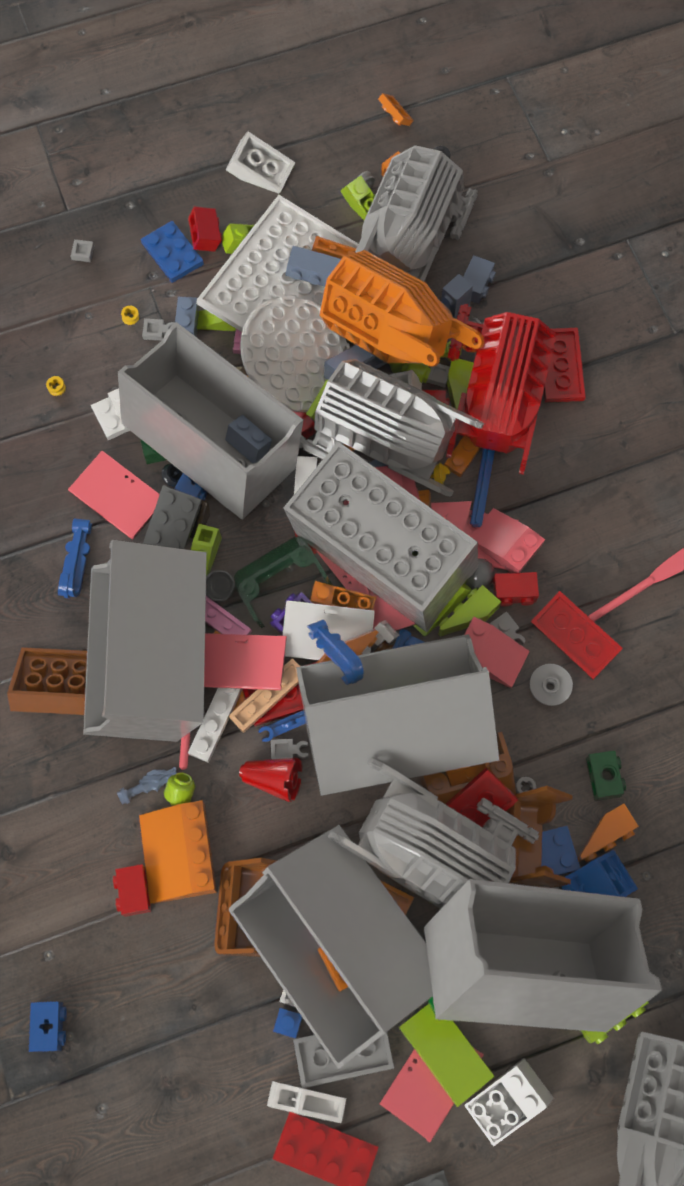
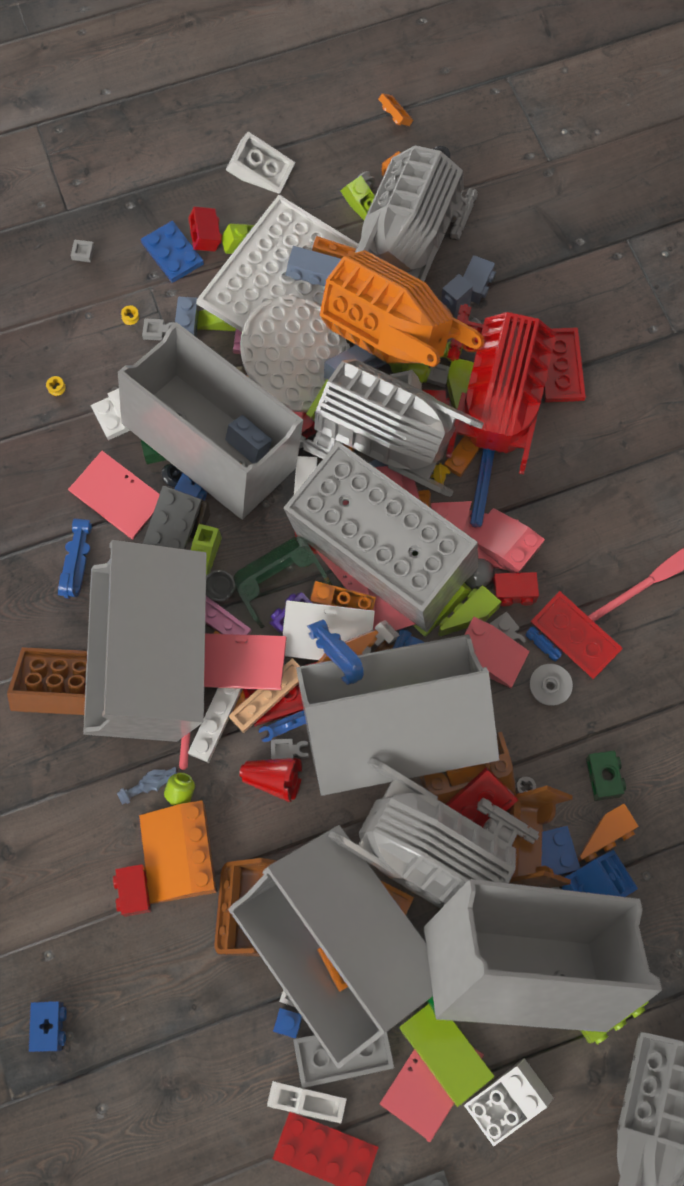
(543, 644): none -> blue axle

